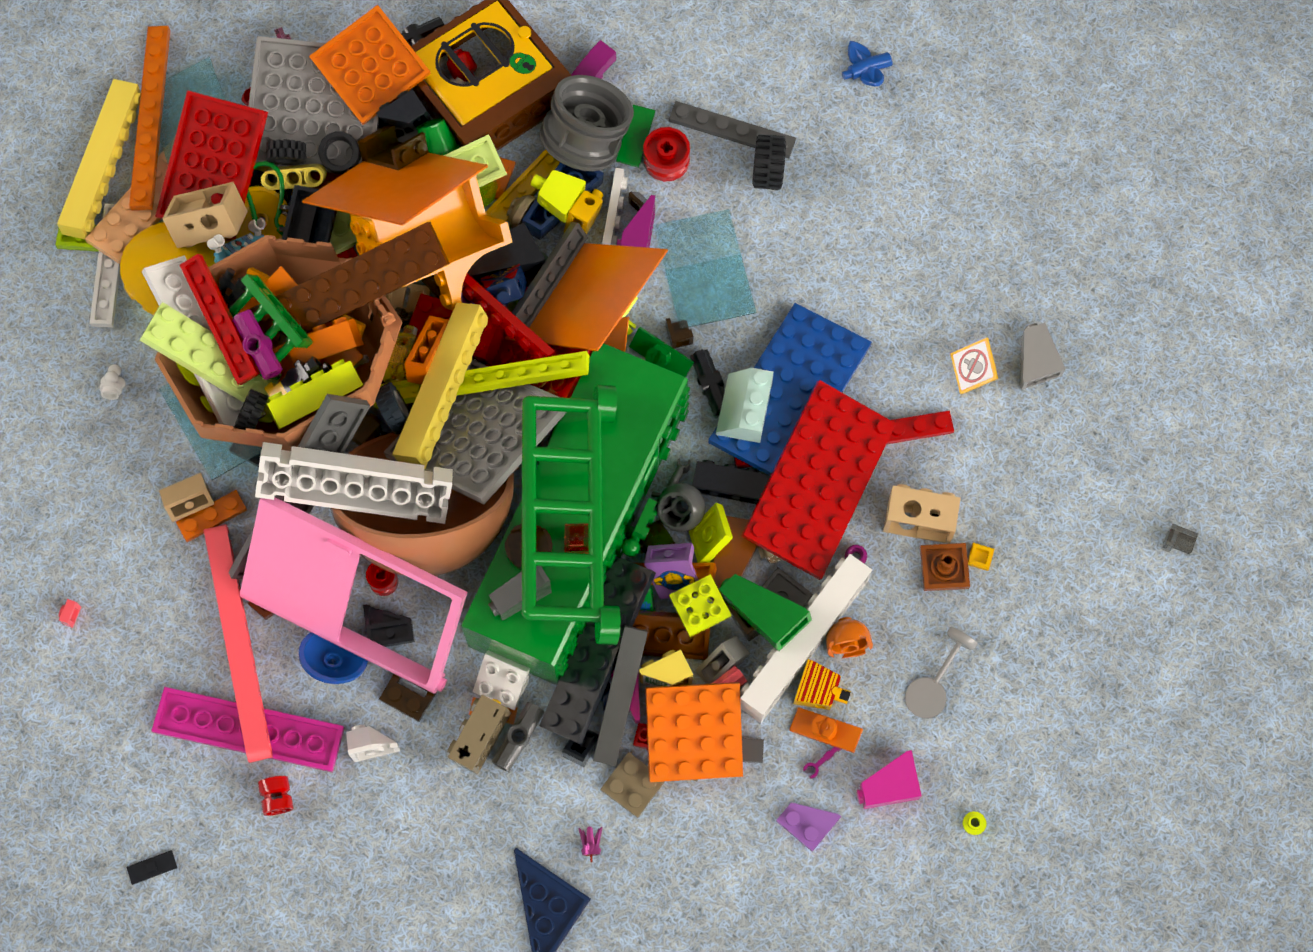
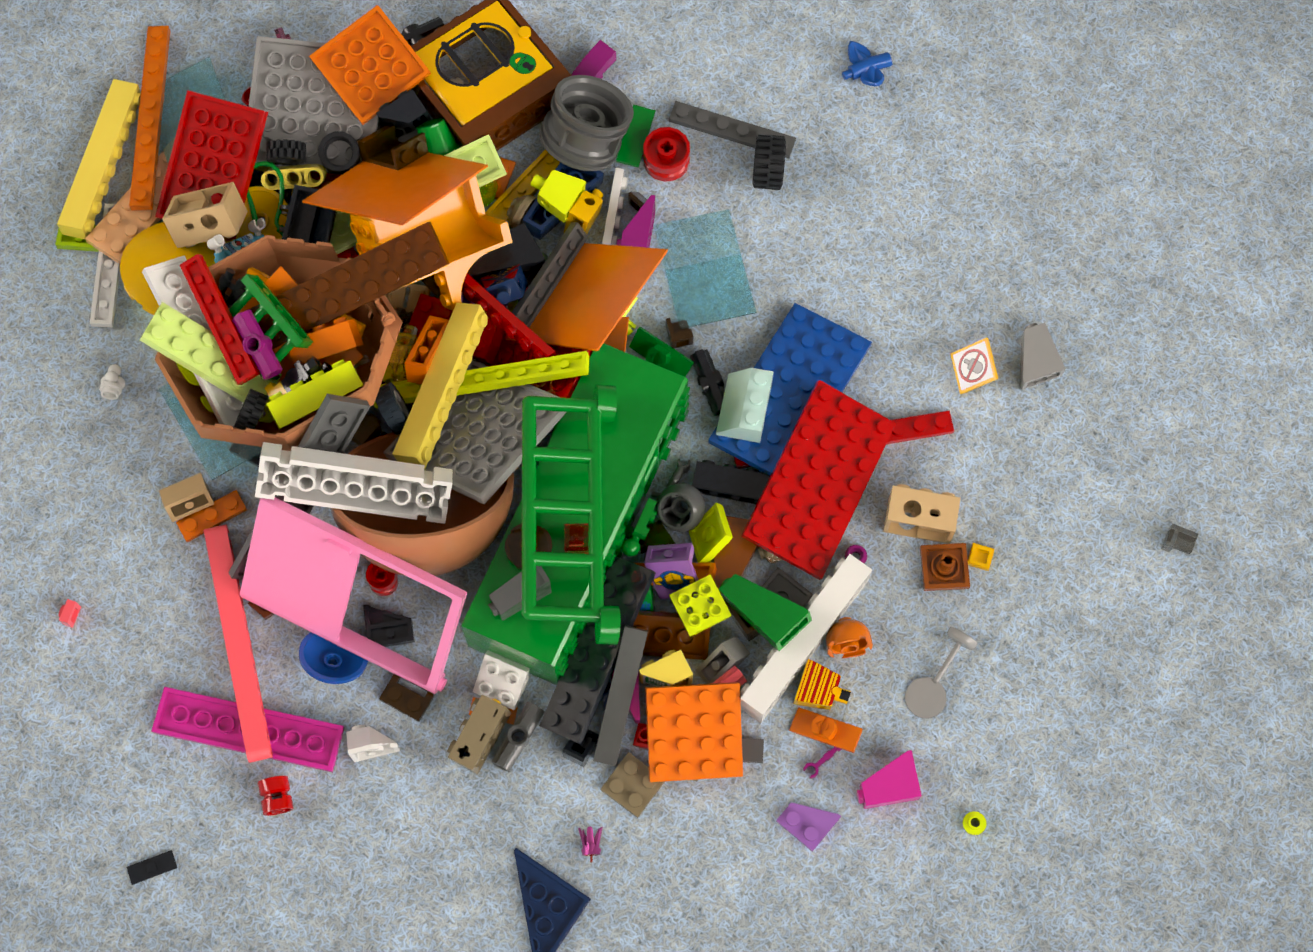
(468, 61): red head -> none

